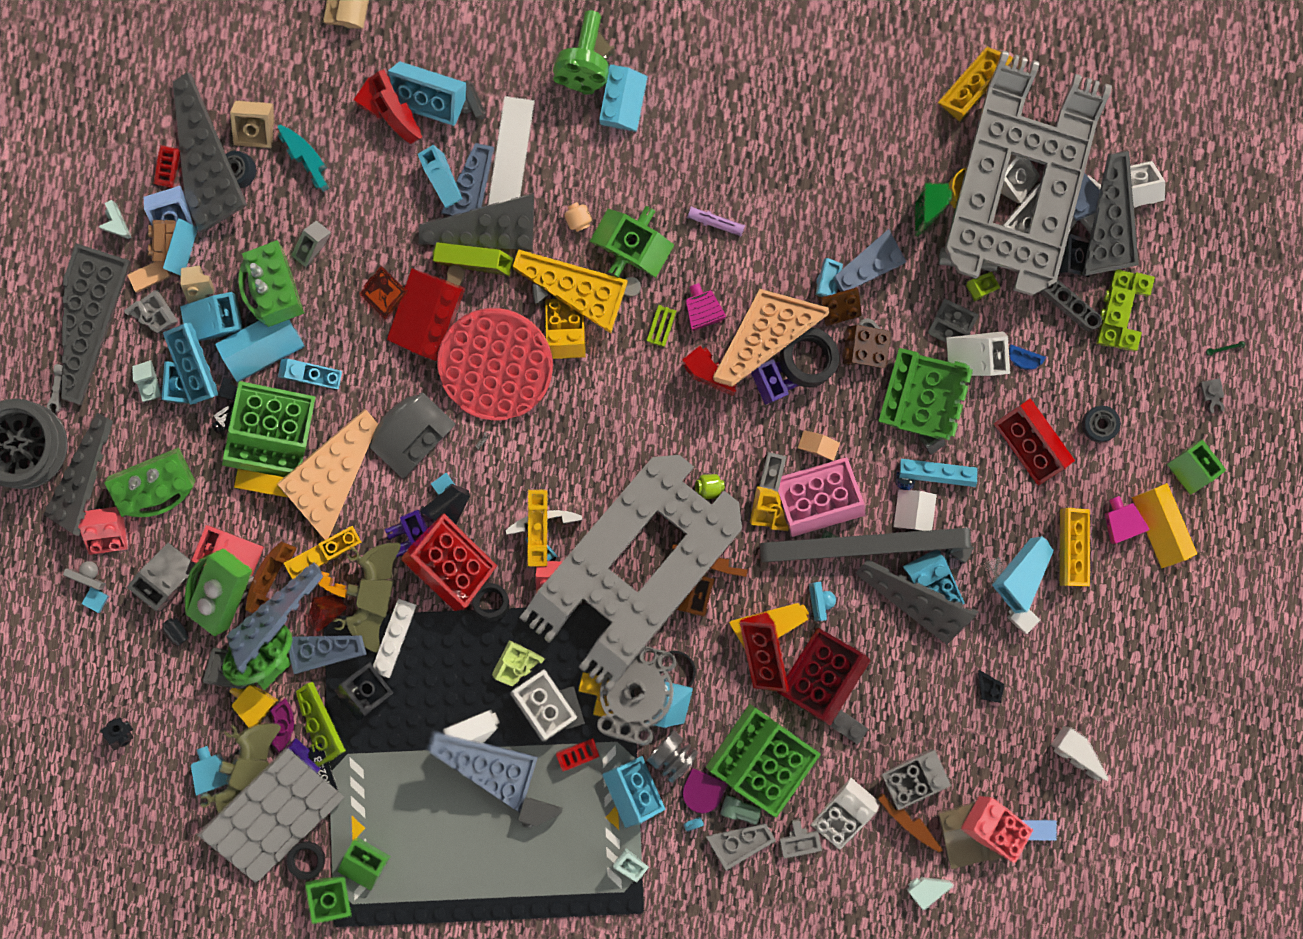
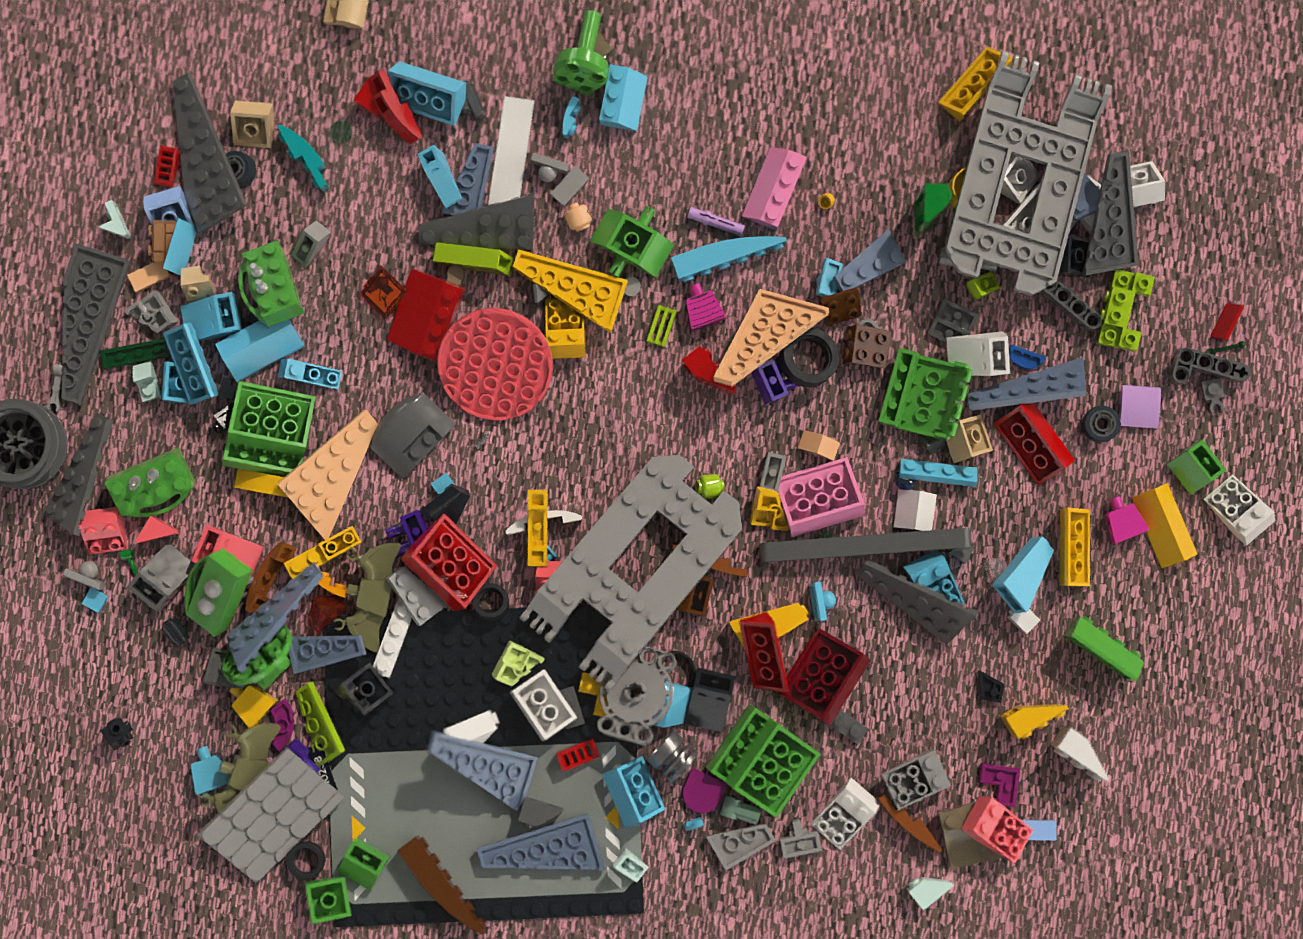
(129, 555): none -> green hand
(135, 354): none -> dark green tile
(155, 529): none -> coral slope
(345, 136): none -> clear green wheel
(415, 595): none -> light grey wing
(438, 883): none -> reddish brown slope
(549, 167): none -> light grey tile
(556, 846): none -> sand blue wing
(569, 122): none -> medium azure slope
(569, 186): none -> light grey tile
(710, 699): none -> black slope
(721, 254): none -> medium azure slope
(774, 187): none -> bright pink slope
(826, 201): none -> yellow hinge
(969, 440): none -> tan slope
(1007, 780): none -> magenta tile
(1024, 719): none -> yellow slope
(1053, 383): none -> sand blue wing
(1104, 648): none -> bright green slope
(1140, 406): none -> lavender slope
(1210, 369): none -> dark grey beam
(1226, 321): none -> red slope
(1240, 509): none -> white slope

